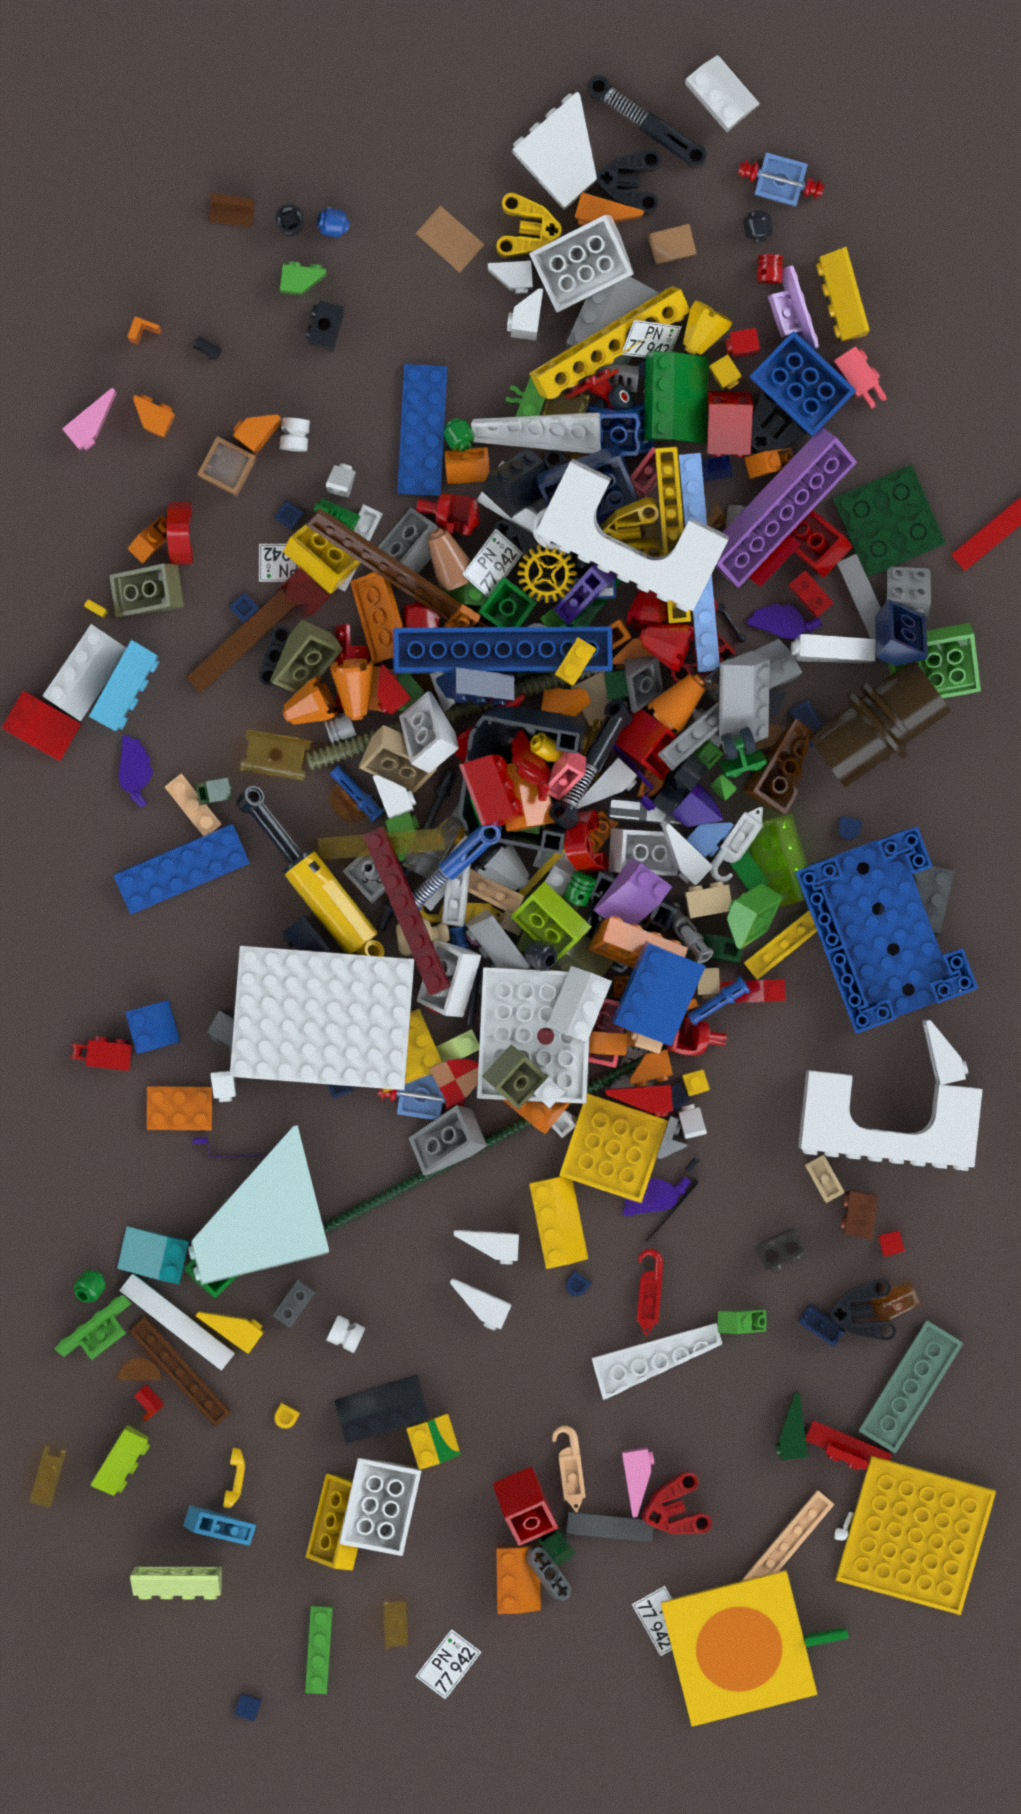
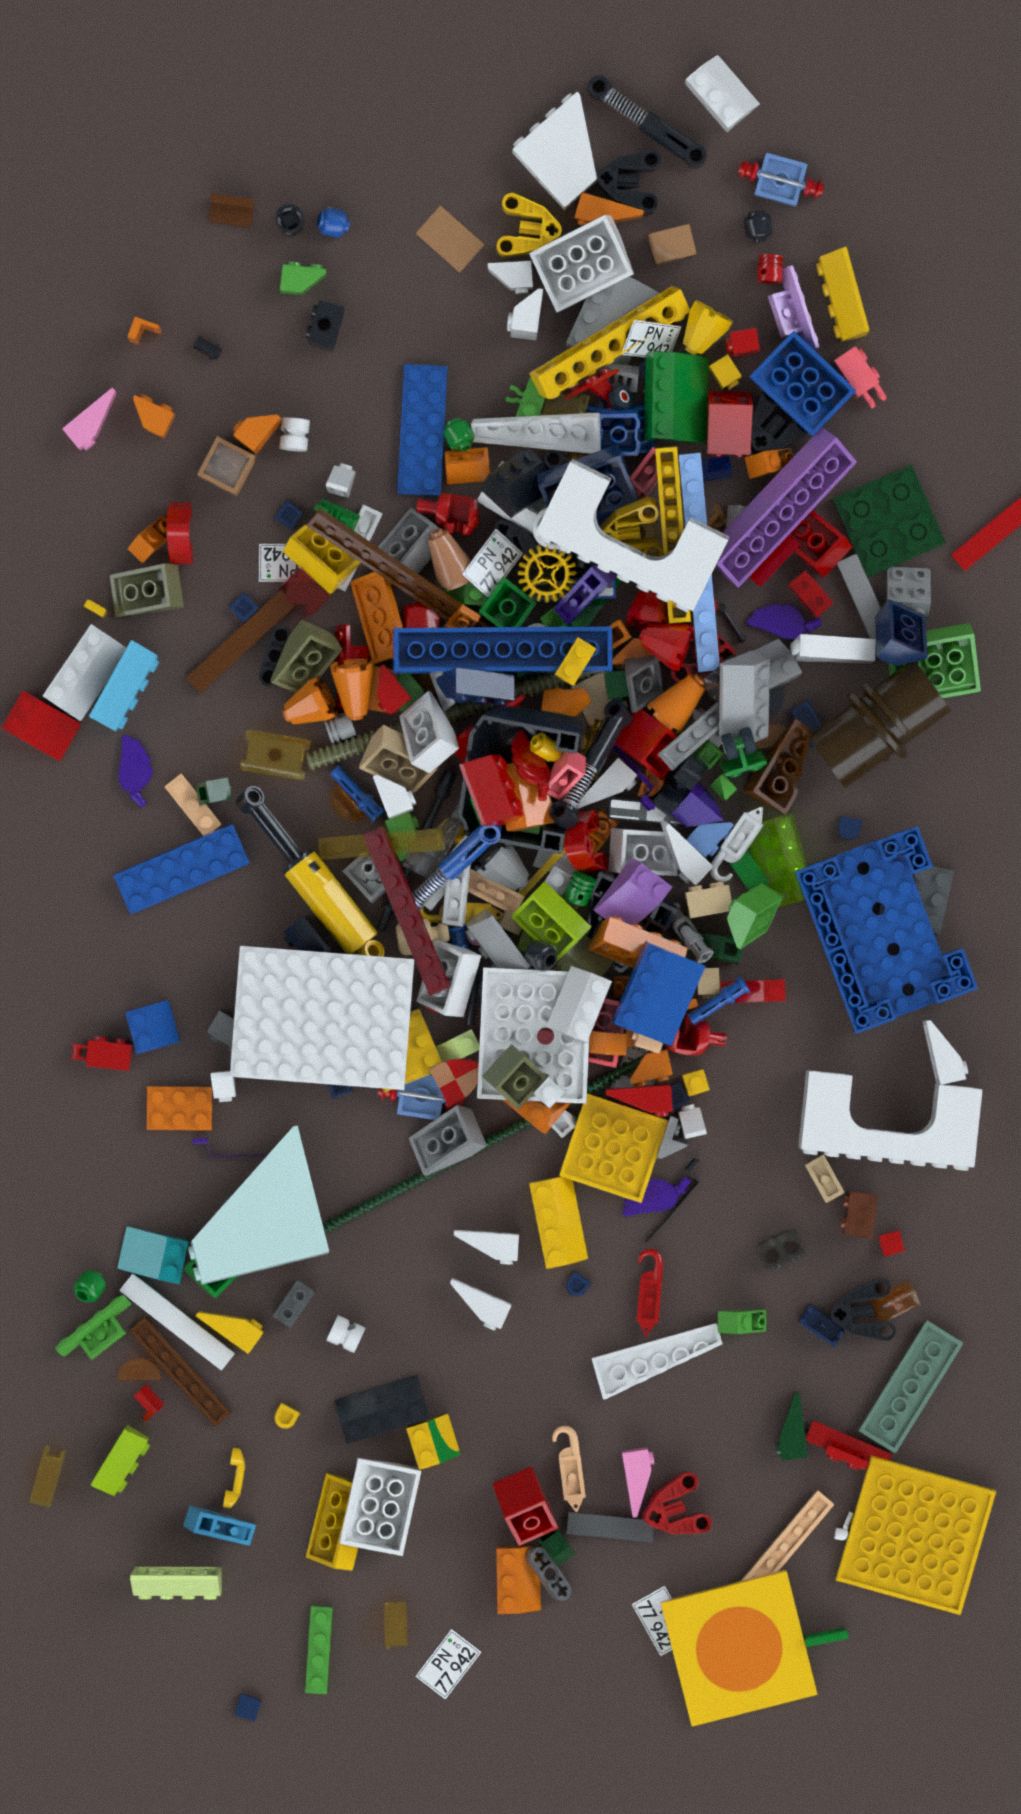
(781, 945): yellow plate -> none

